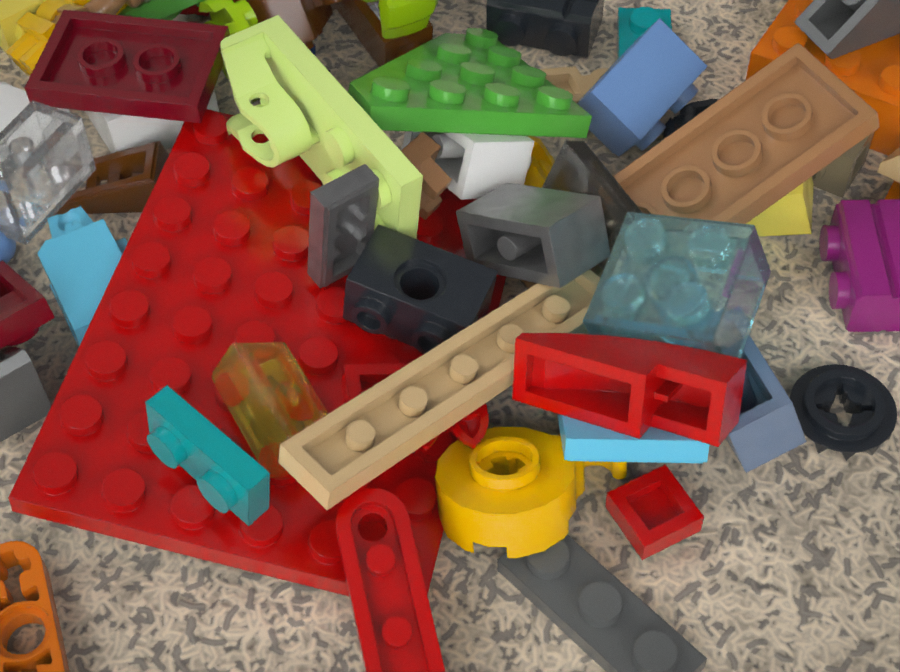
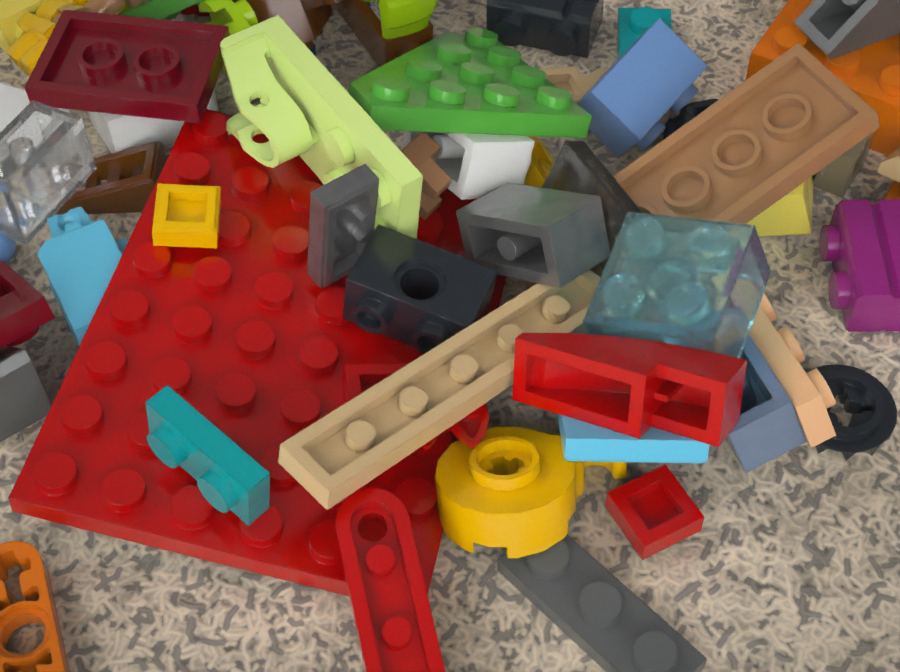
(186, 216): none -> yellow tile
(267, 397): clear yellow slope -> none
(806, 390): none -> light nougat plate

